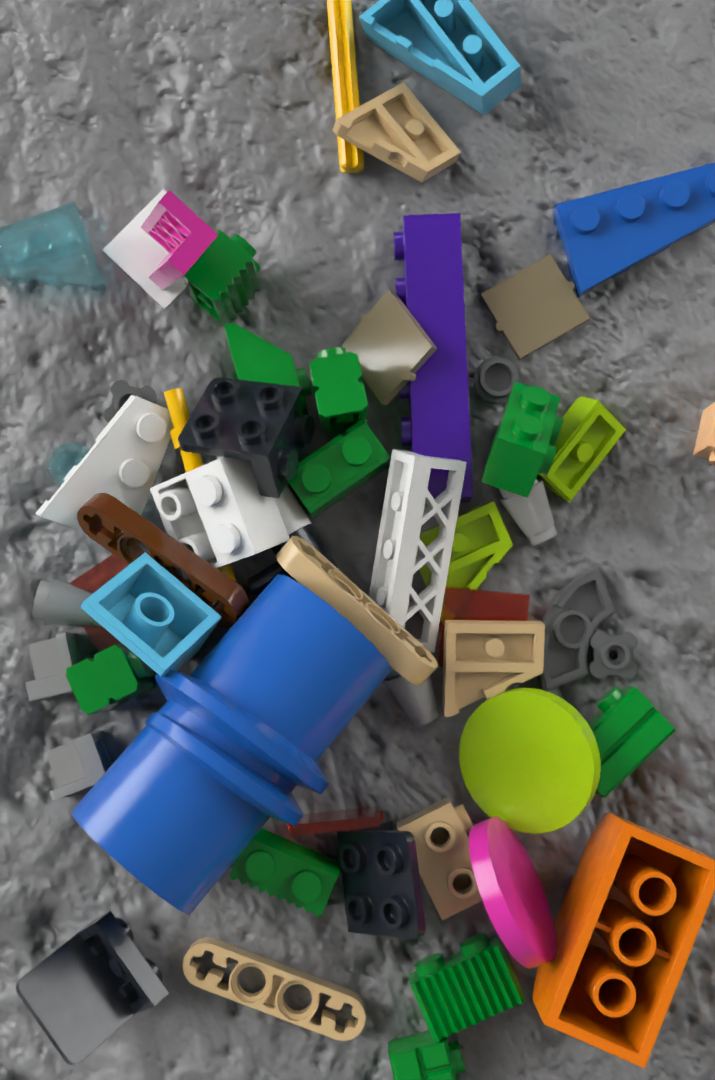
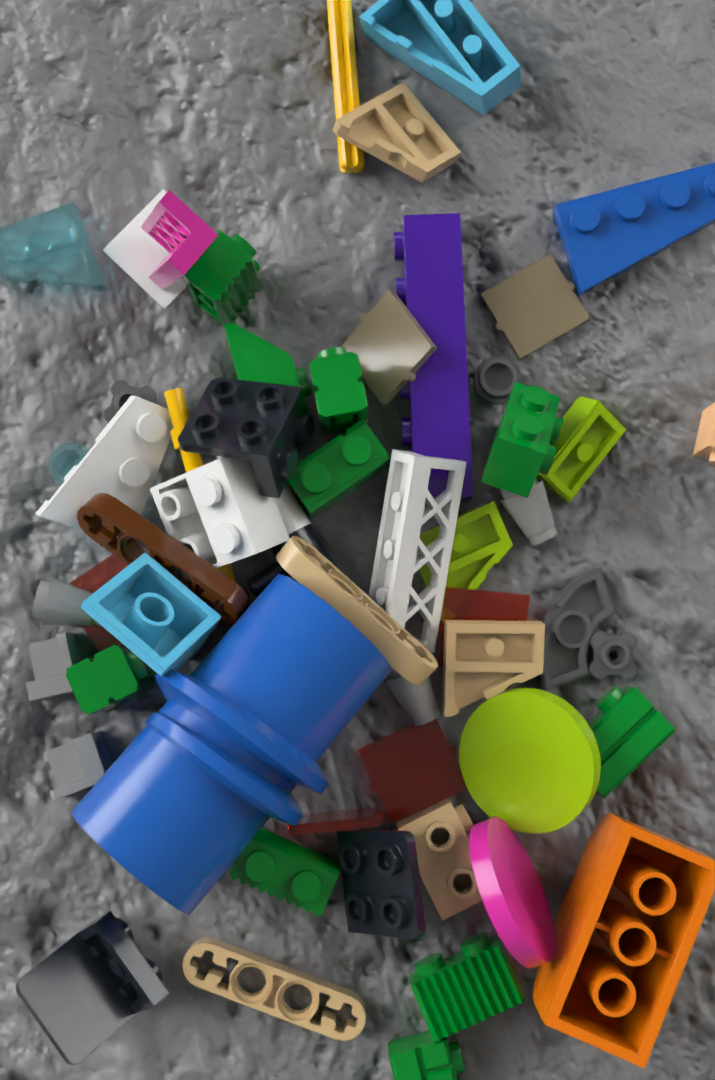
(412, 769): none -> clear red piece

